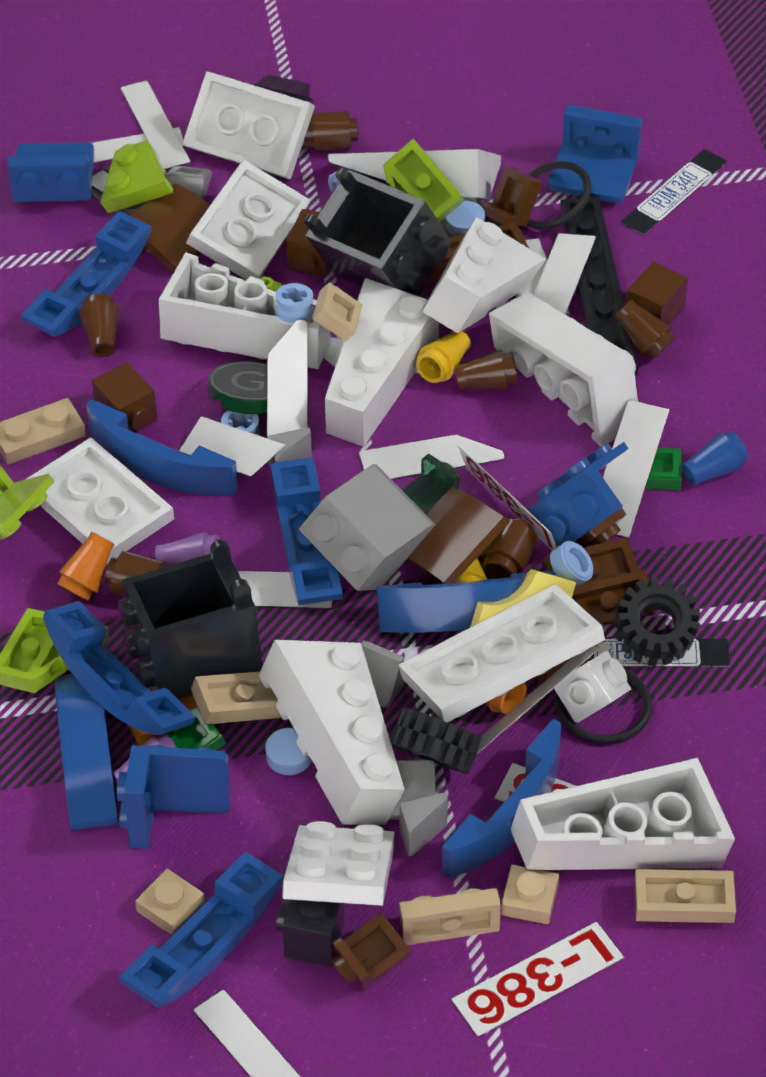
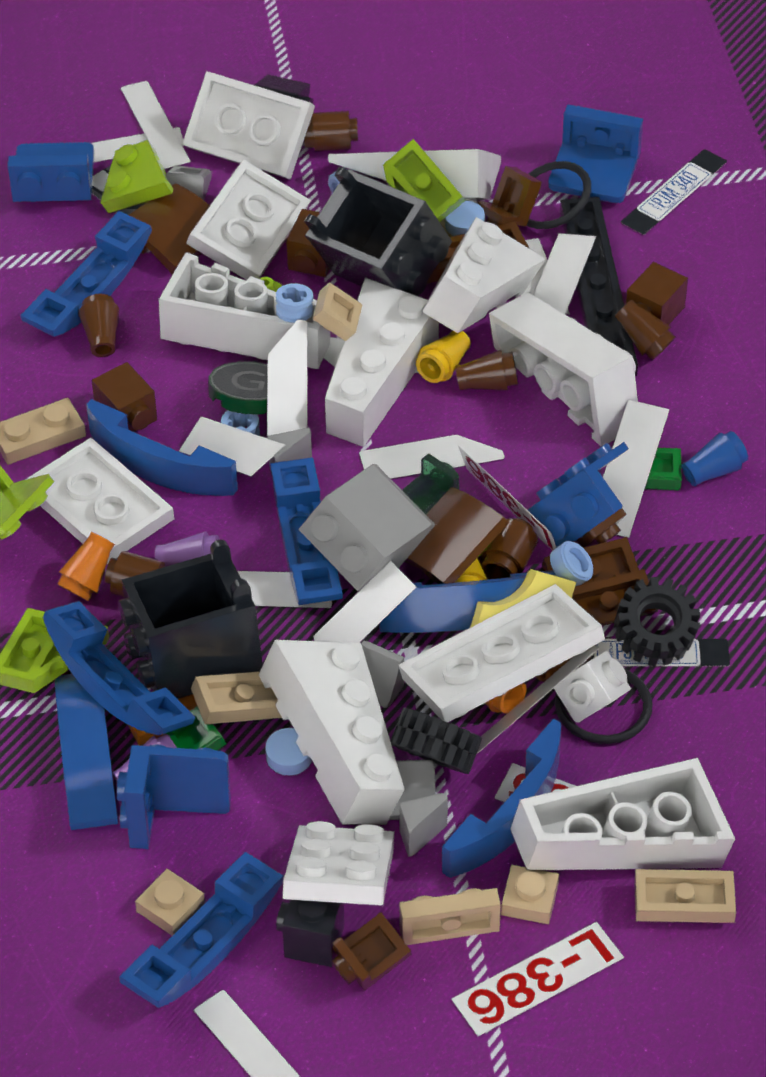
(367, 607): none -> white sticker

